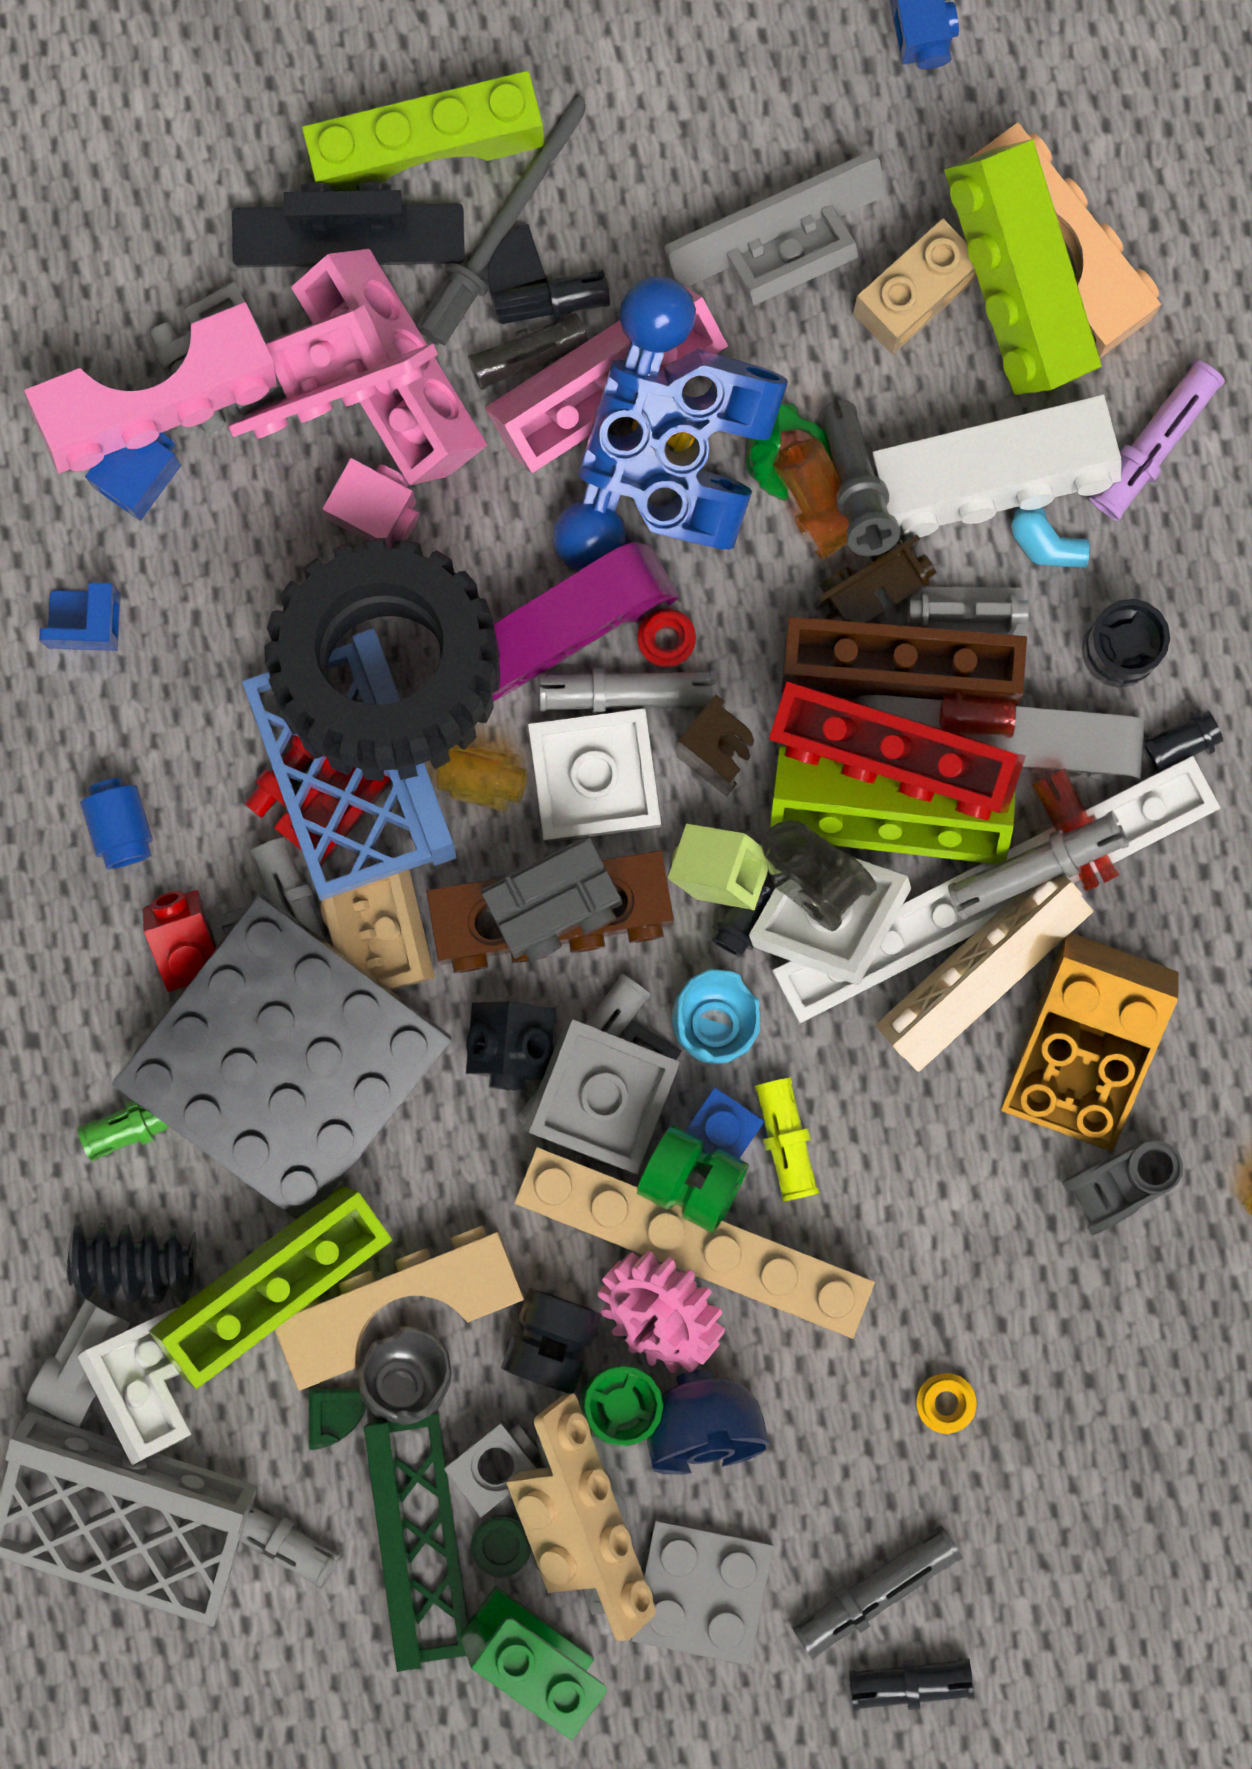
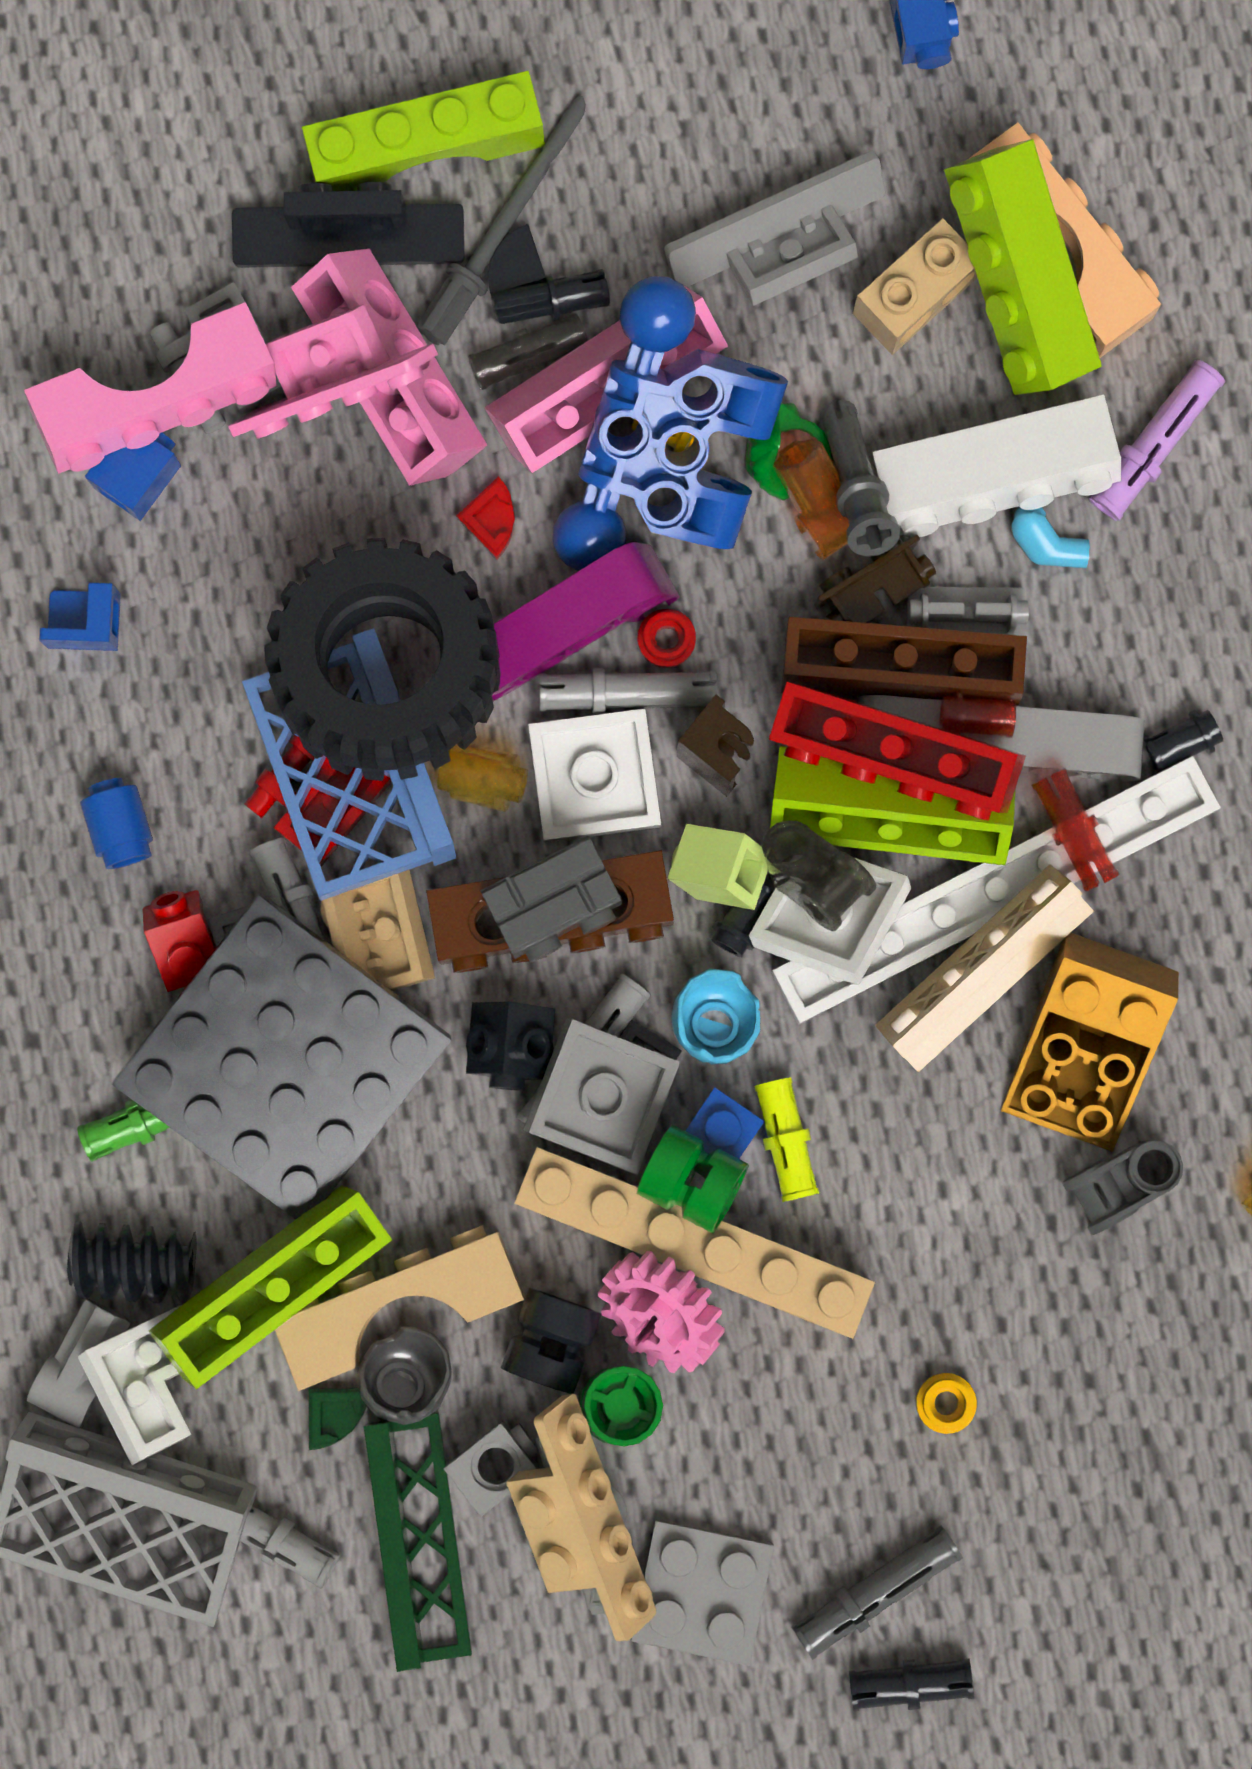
(372, 503): bright pink brick -> none
(490, 518): none -> red tile
(500, 1546): dark green tile -> none
(532, 1662): green panel -> none
(706, 1423): dark blue cylinder -> none
(1038, 865): light grey pin -> none
(1126, 643): black wheel -> none

